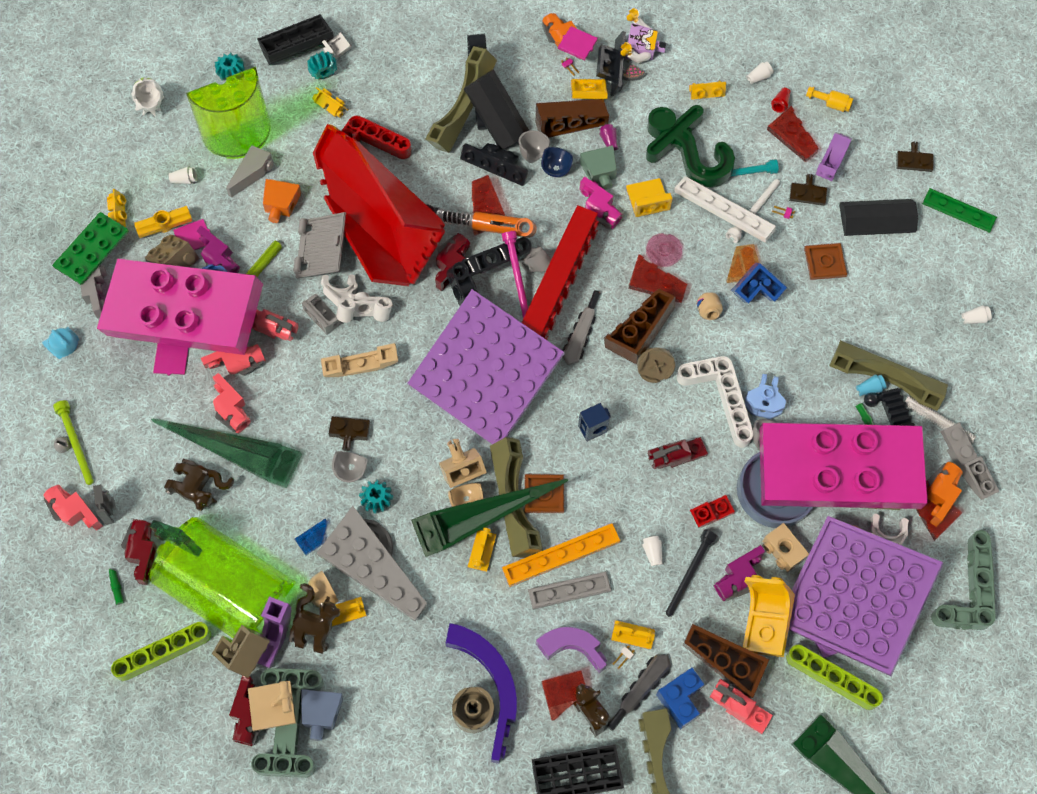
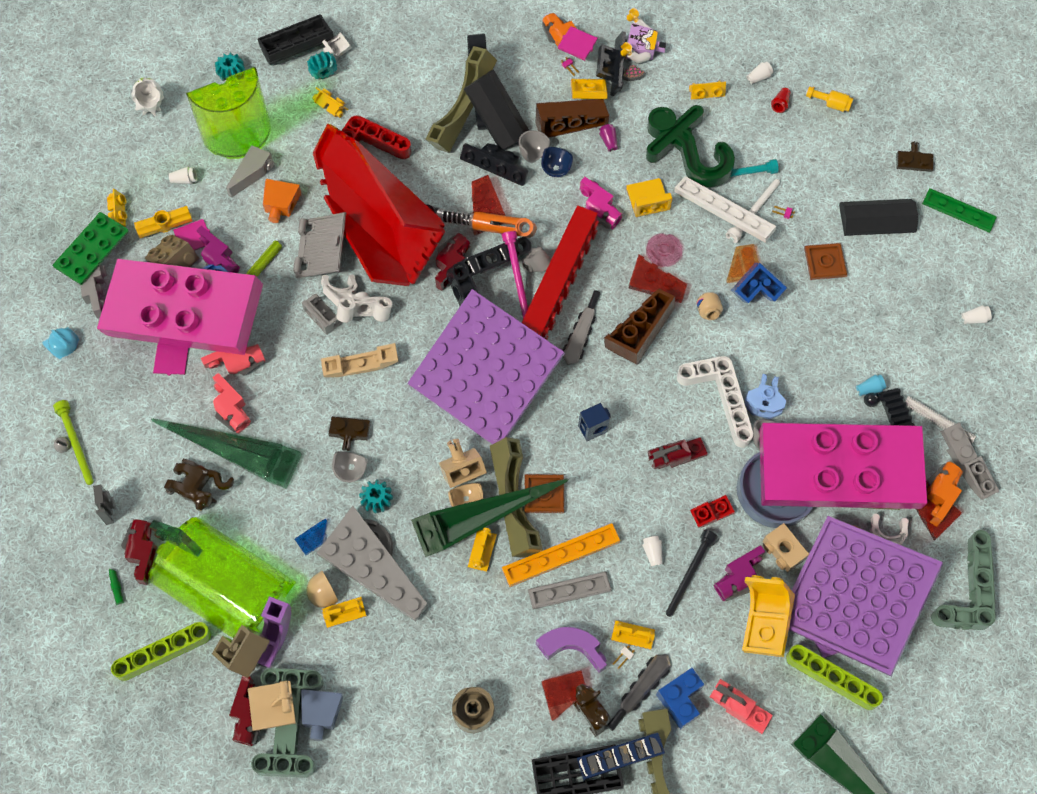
(69, 508): coral plate -> none
(274, 325): coral plate -> none
(312, 624): dark brown animal -> none
(484, 652): dark purple arch -> none
(600, 165): sand green torso -> none
(620, 756): none -> tile
(656, 365): dark tan tile -> none
(732, 662): reddish brown wedge -> none
(792, 134): clear red wing -> none
(808, 192): dark brown plate -> none
(833, 157): medium lavender arch -> none
(866, 418): green piece -> none
(919, 386): olive arch -> none

